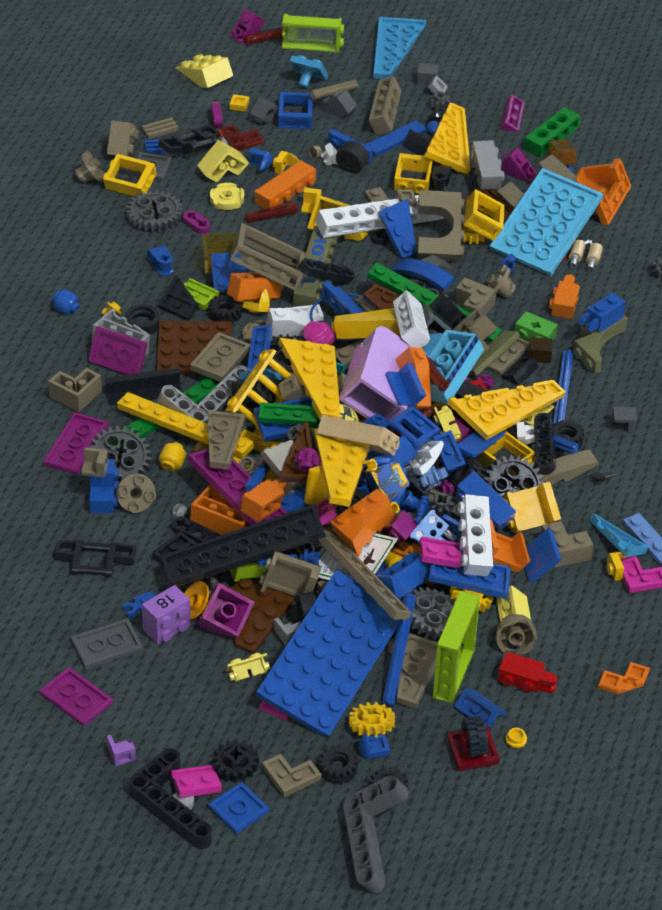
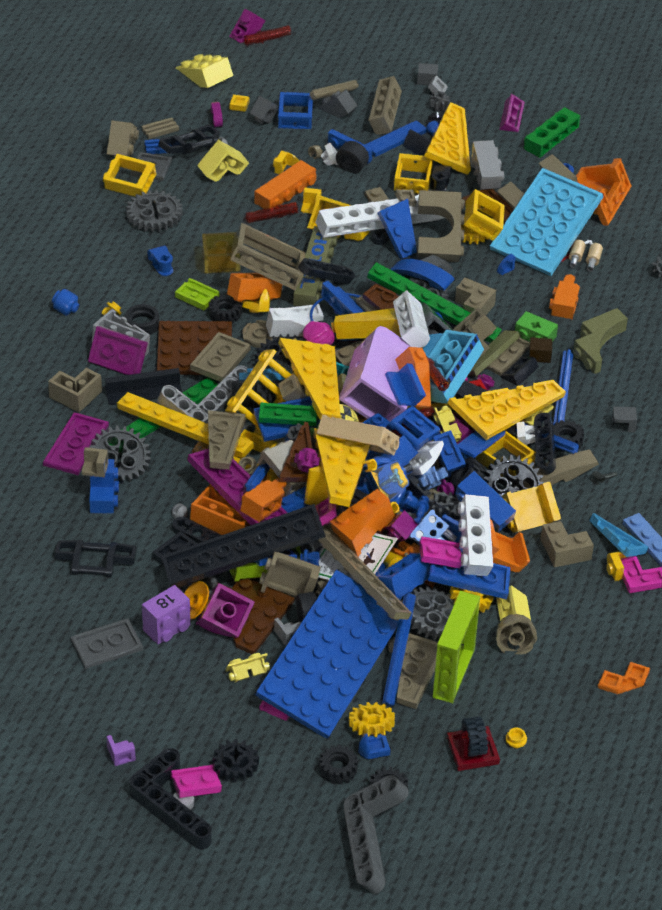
(76, 696): magenta tile -> none
(89, 168): dark tan plate -> none
(135, 492): dark tan plate -> none
(137, 605): blue plate -> none
(172, 456): yellow head -> none
(179, 299): black wing -> none
(194, 223): magenta beam -> none
(222, 268): blue plate -> none
(235, 198): light yellow plate -> none
(238, 808): blue tile -> none
(241, 140): clear red plate -> none
(260, 158): blue plate -> none
(260, 341): blue plate -> none
(289, 779): dark tan plate -> none
(308, 69): dark azure plate -> none
(312, 33): lime door -> none
(393, 43): dark azure wing -> none
(447, 310): black slope -> none
(475, 704): blue panel -> none
(501, 282): dark tan plate -> none
(517, 166): magenta slope -> none
(526, 674): red hinge -> none
(542, 554): blue tile -> none
(563, 152): clear orange panel -> none
(603, 313): blue hinge -> none

